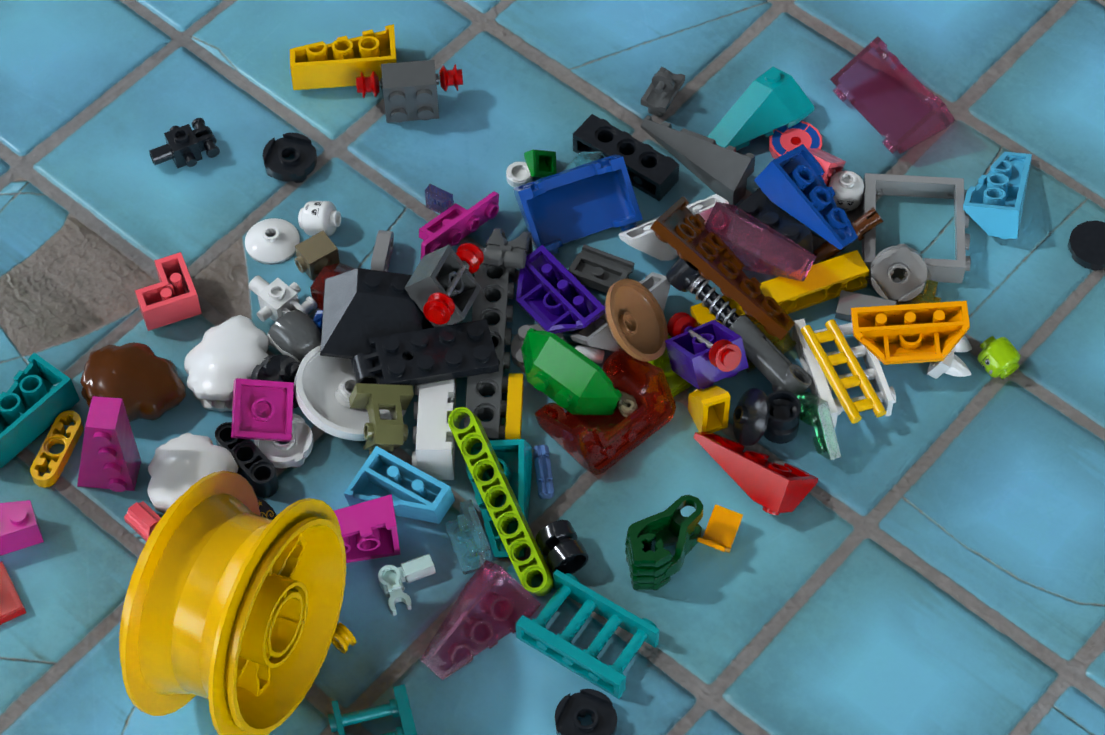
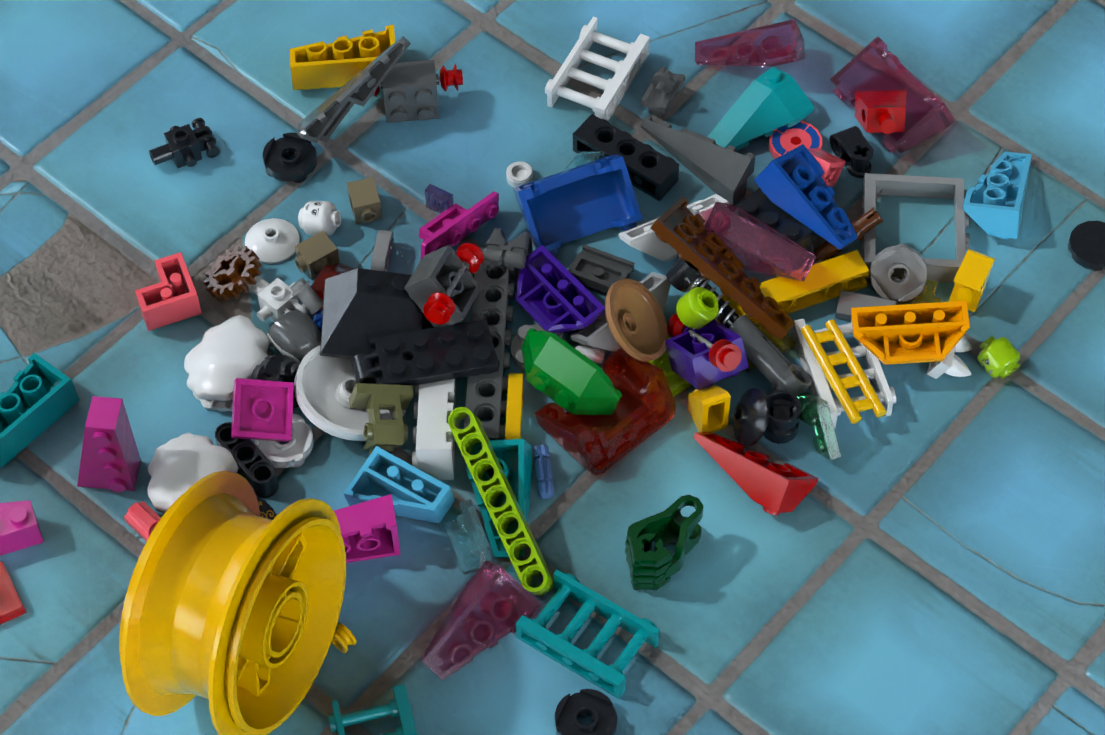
(59, 460): yellow beam -> none
(135, 375): reddish brown piece -> none
(232, 273): none -> reddish brown gear
(307, 295): none -> light grey pin
(327, 117): none -> dark grey wedge
(364, 200): none -> dark tan brick
(392, 579): light aqua bar -> none
(541, 163): green slope -> none
(561, 547): black wheel -> none
(613, 88): none -> white fence
(627, 404): dark tan arm -> none
(697, 308): none -> lime head
(721, 529): light orange bracket -> none
(759, 46): none -> clear pink wedge
(848, 189): white head -> none
(854, 149): none -> black piece
(881, 110): none -> red torso
(972, 278): none -> yellow slope

